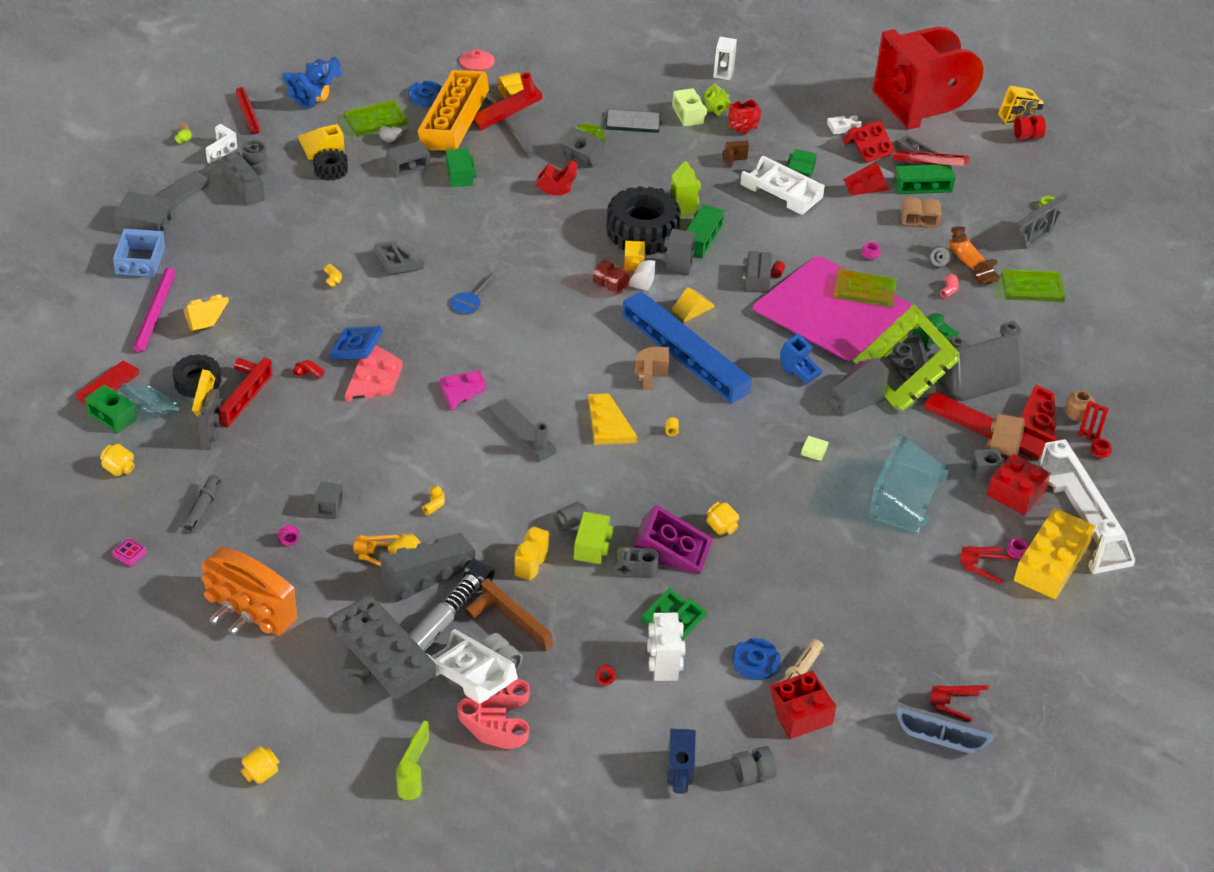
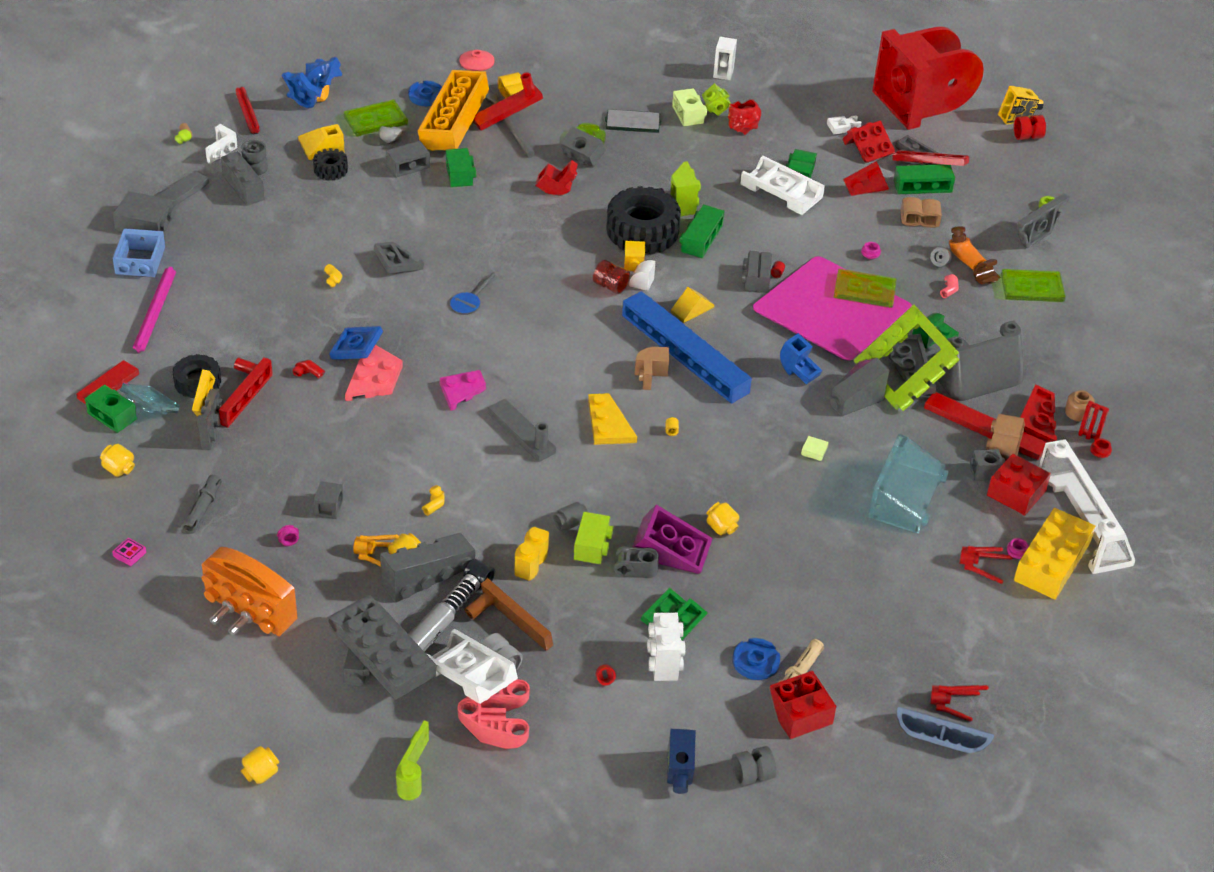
(204, 314): yellow slope -> none
(679, 251): dark grey brick -> none
(735, 151): reddish brown bracket -> none

